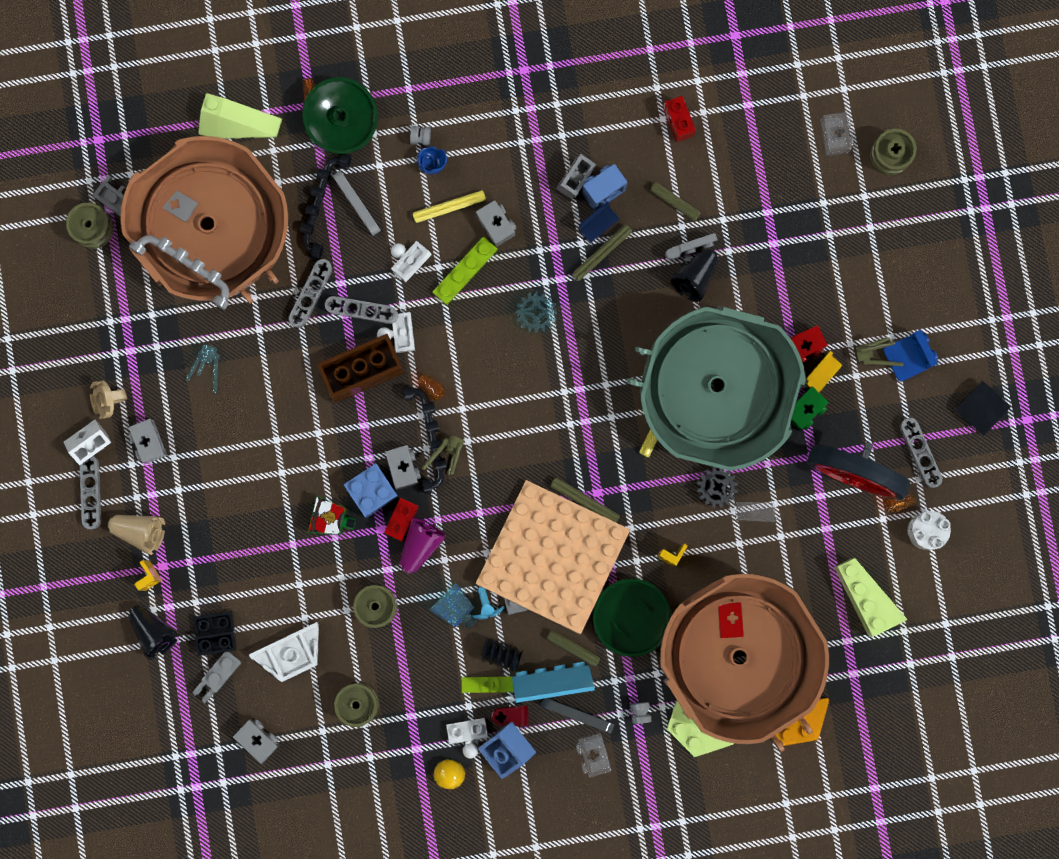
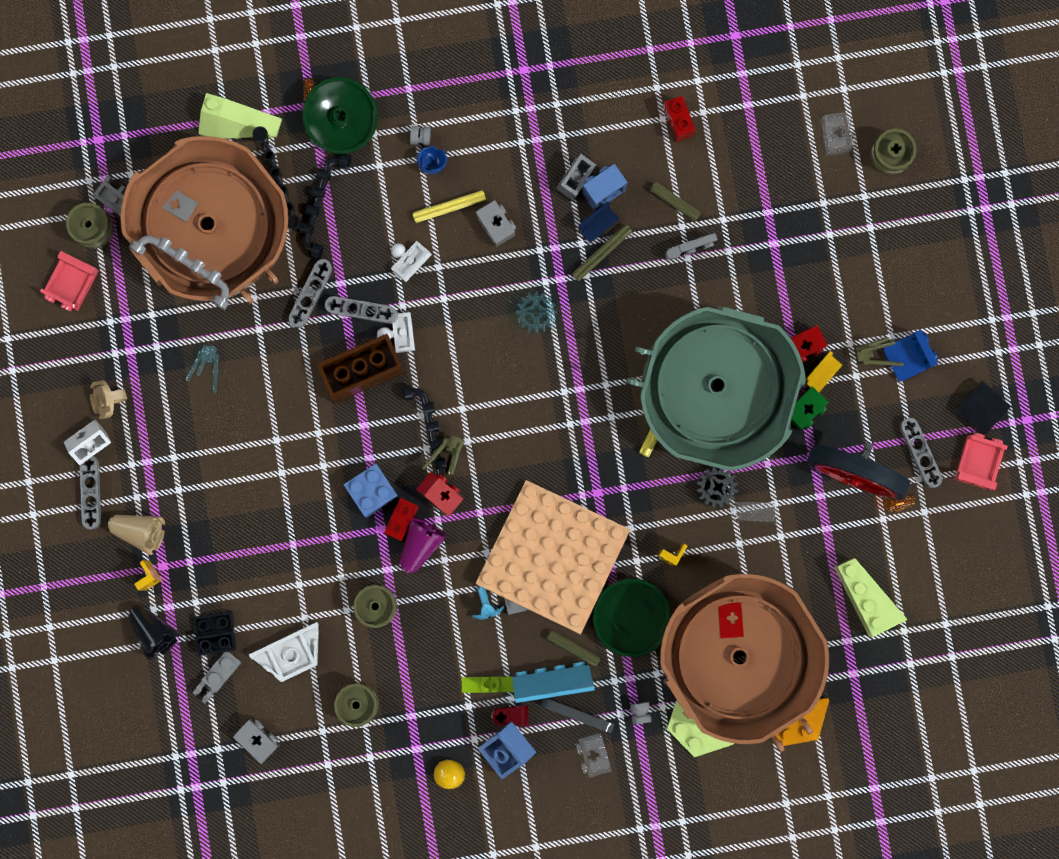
(69, 282): none -> coral panel
(155, 448): light grey brick -> none
(261, 136): none -> black bar
(329, 518): torso -> none
(356, 203): light grey beam -> none
(400, 478): light grey brick -> none
(432, 387): clear orange cone -> none
(439, 493): none -> red brick
(455, 607): clear light blue torso -> none
(465, 271): lime plate -> none
(467, 732): white plate -> none
(501, 655): black piece -> none
(584, 500): olive axle -> none
(695, 275): black cone -> none
(929, 530): white brick -> none
(980, 461): none -> coral panel

